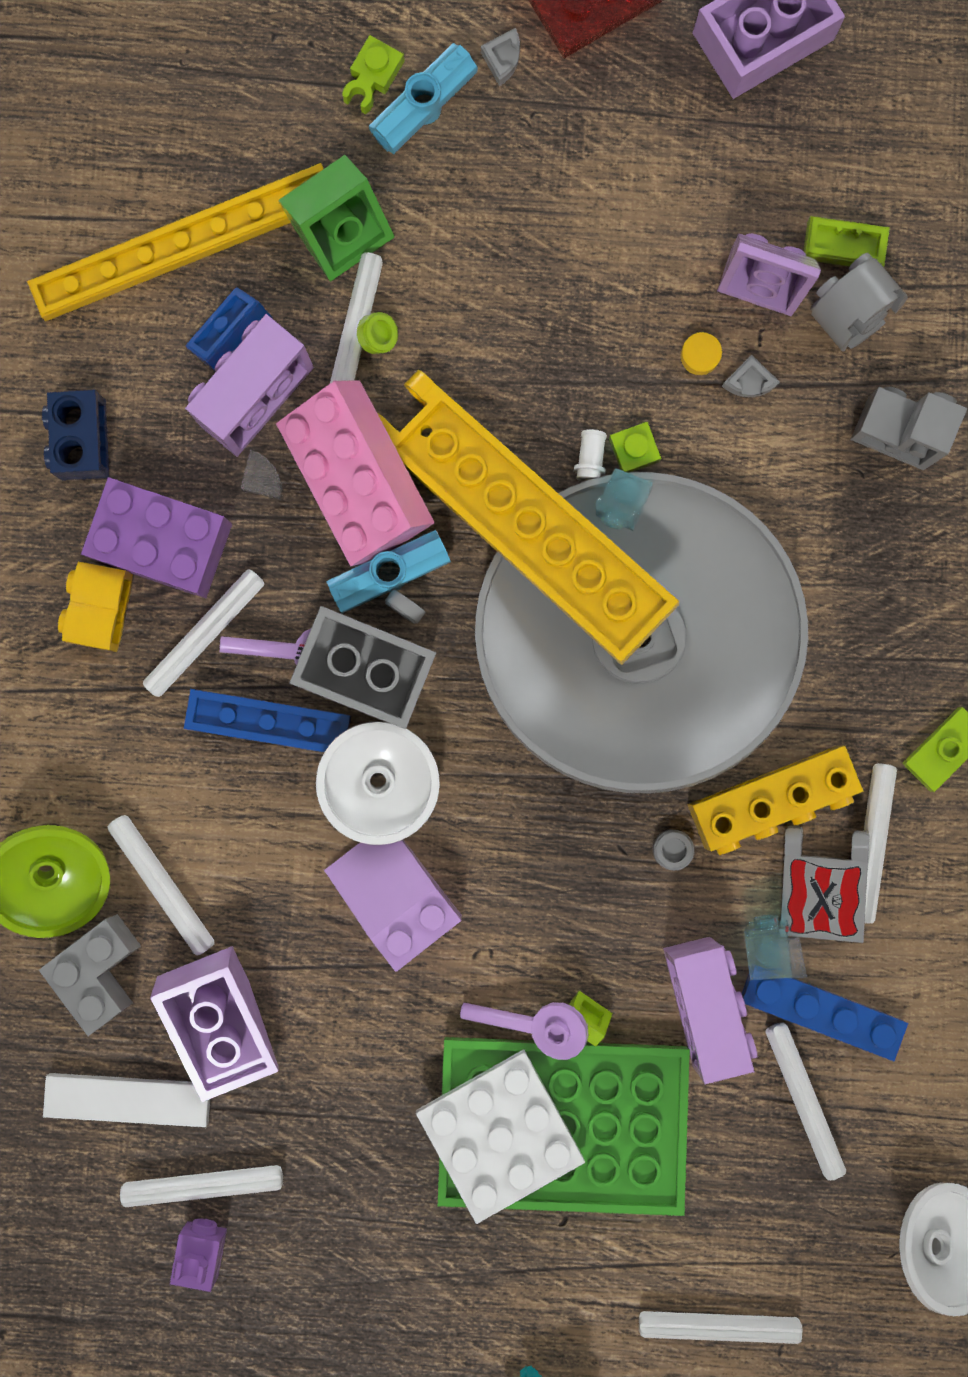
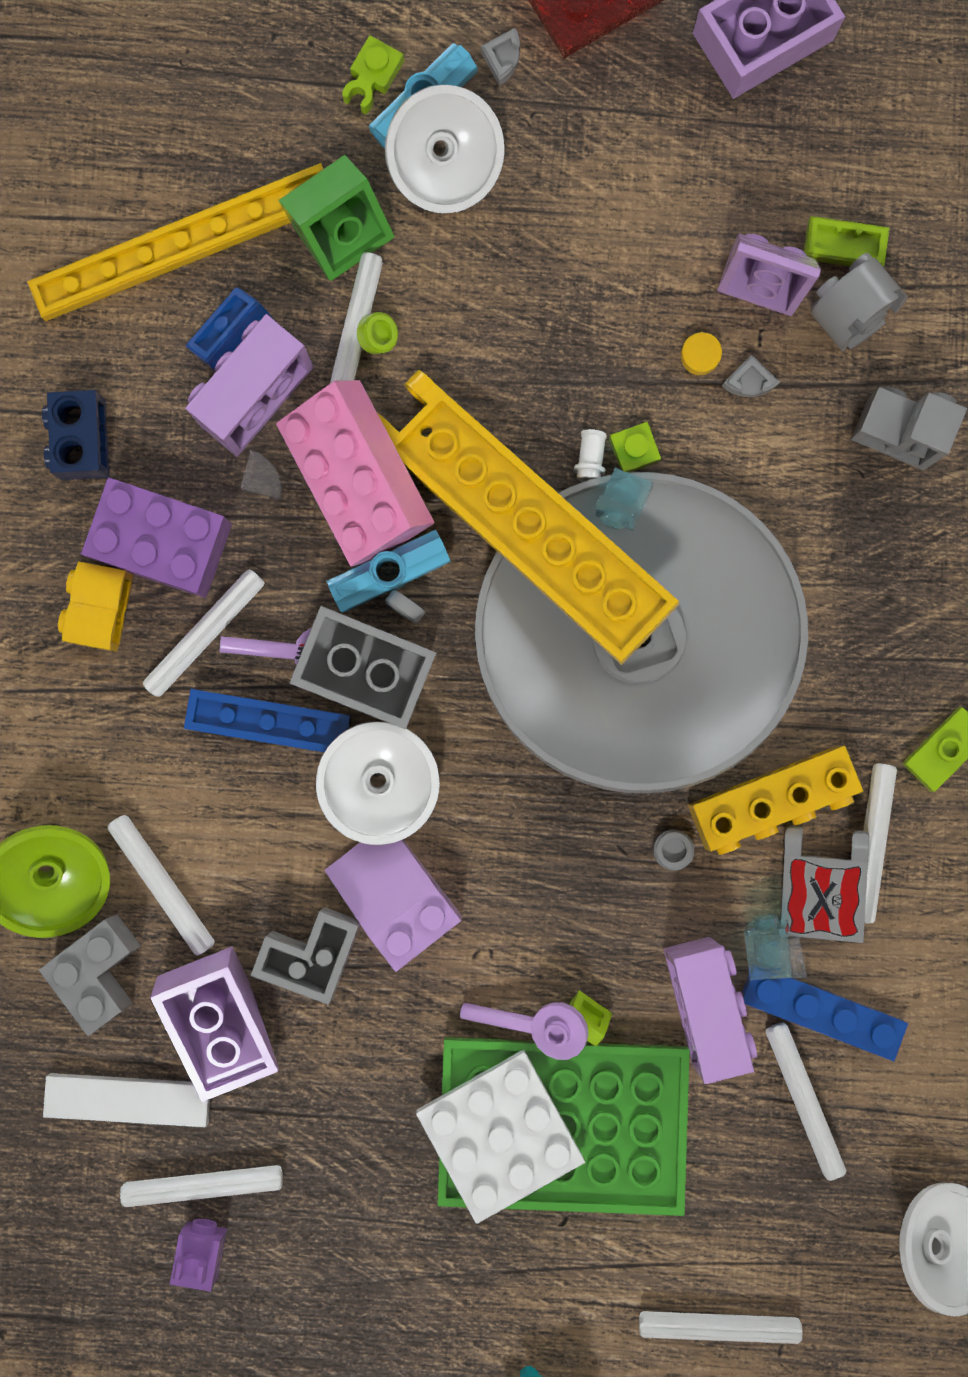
(311, 967): none -> light grey brick
(470, 156): none -> white dish

